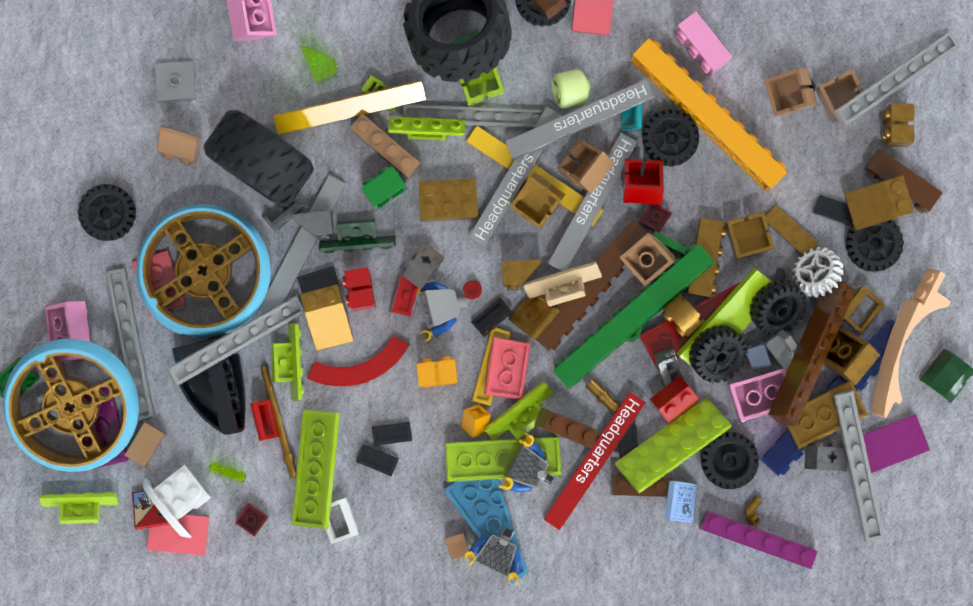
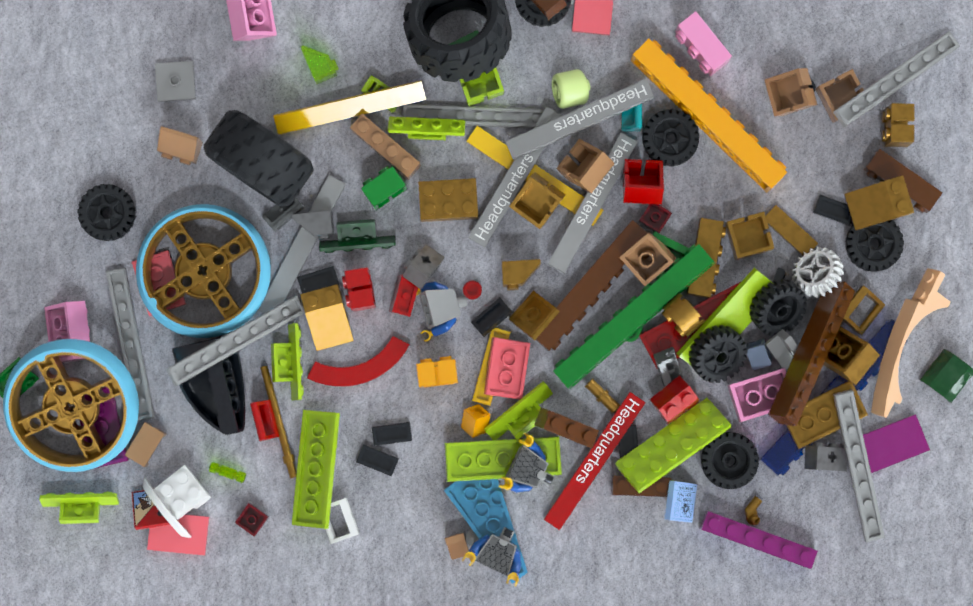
(563, 285): tan bracket -> none

